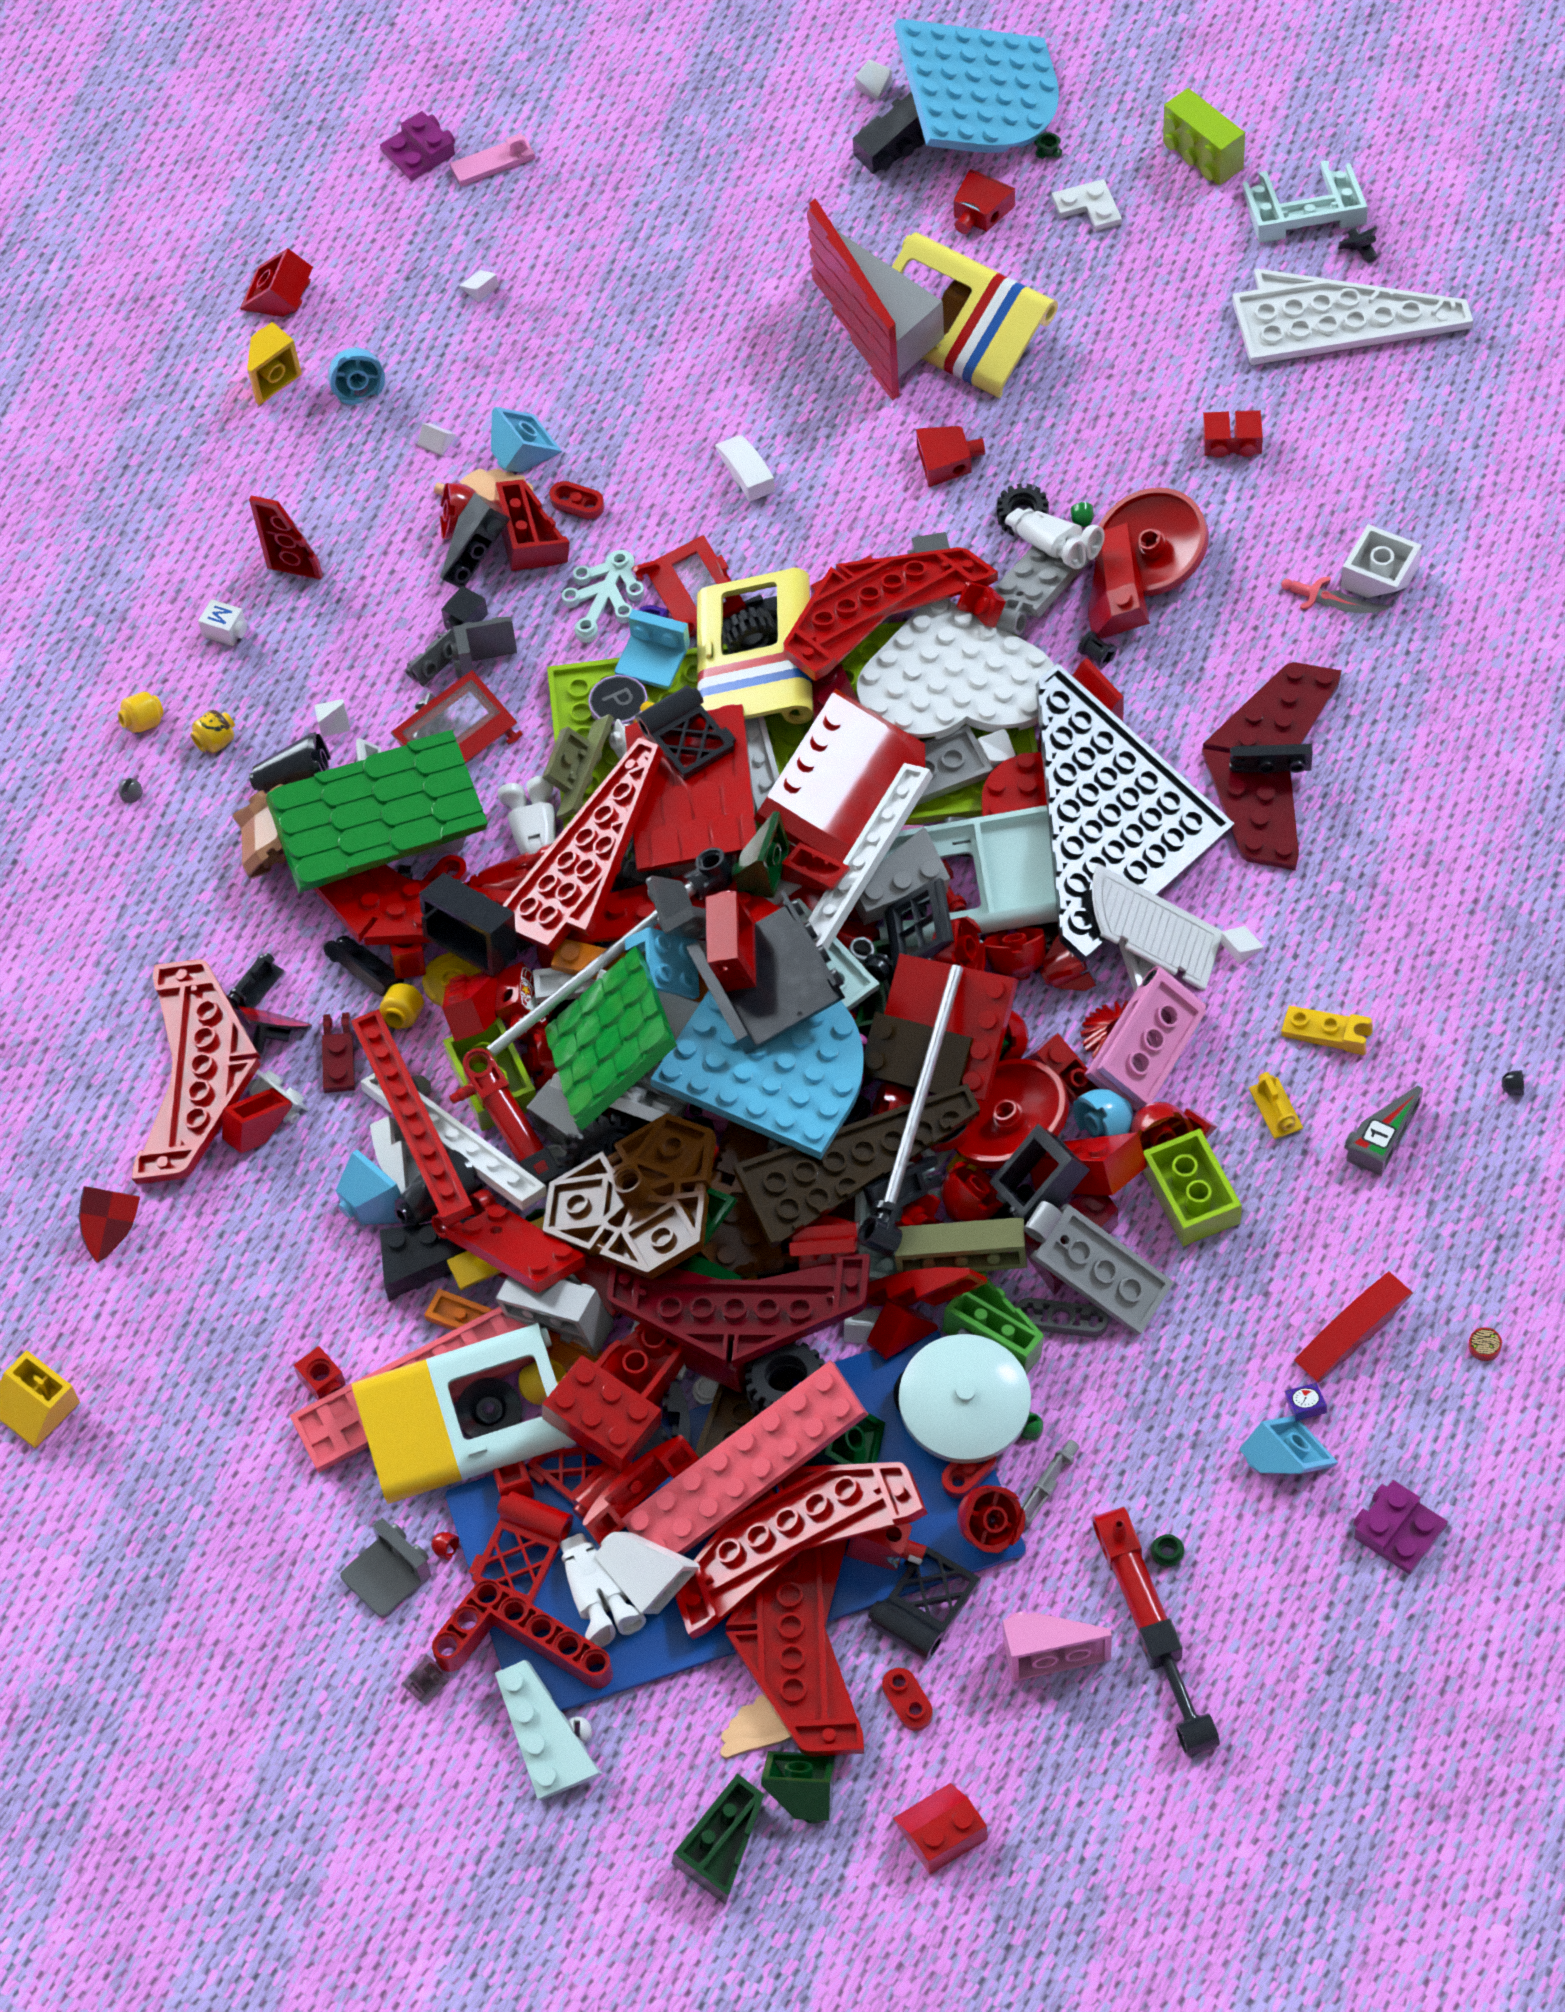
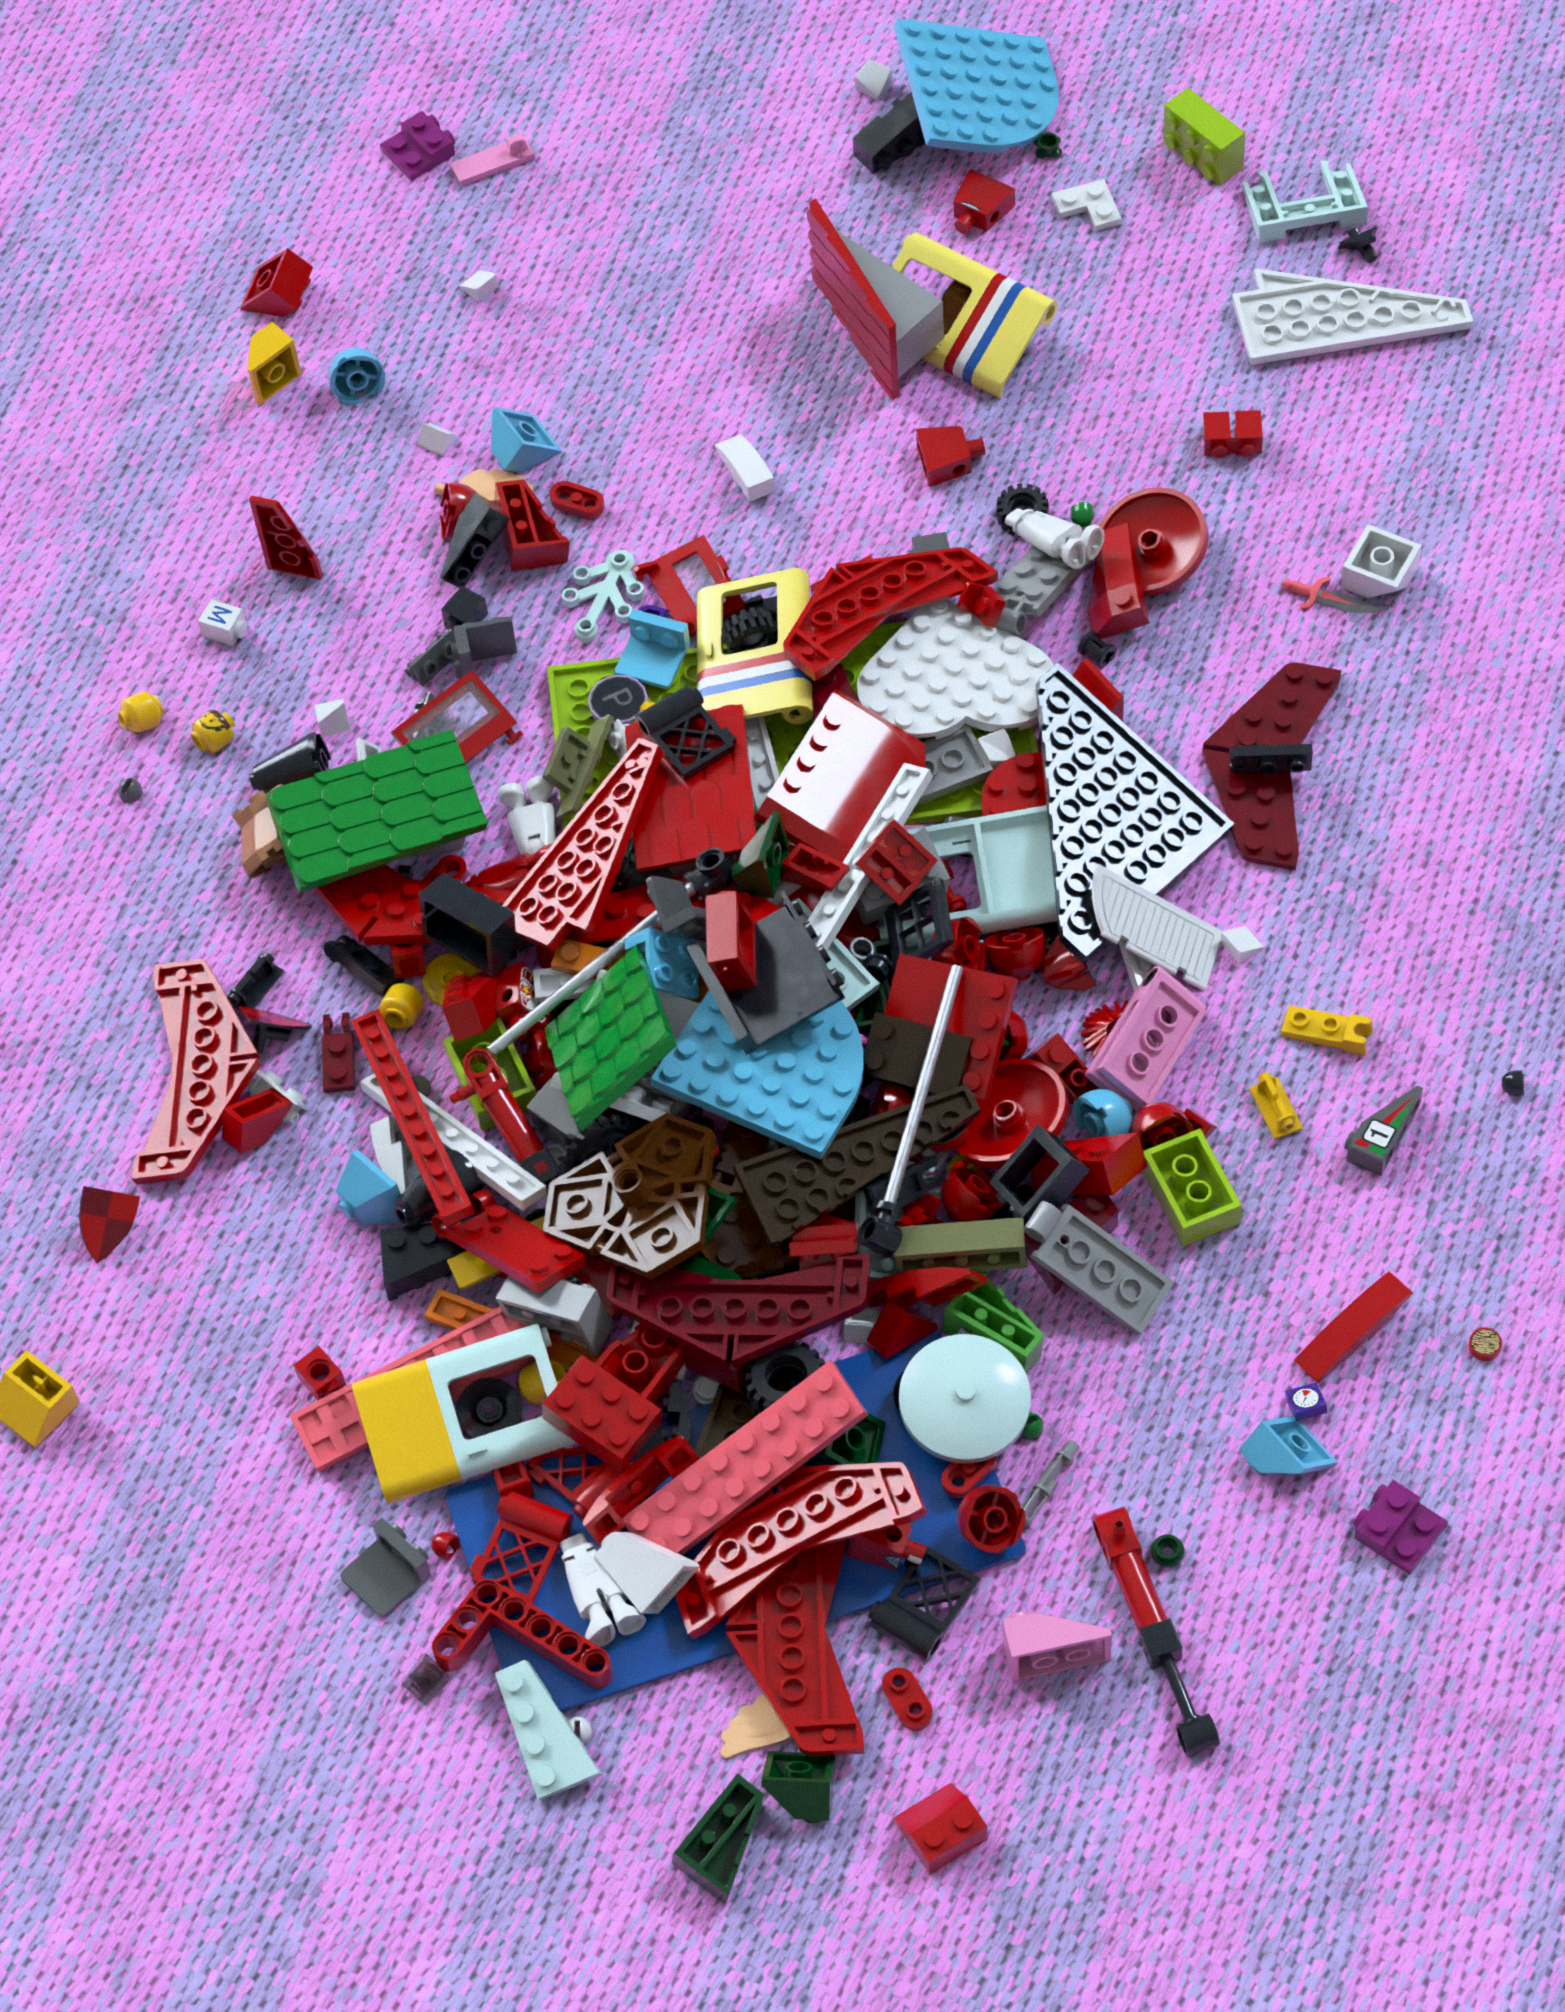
(895, 861): none -> red slope
(1071, 1309): dark grey beam -> none

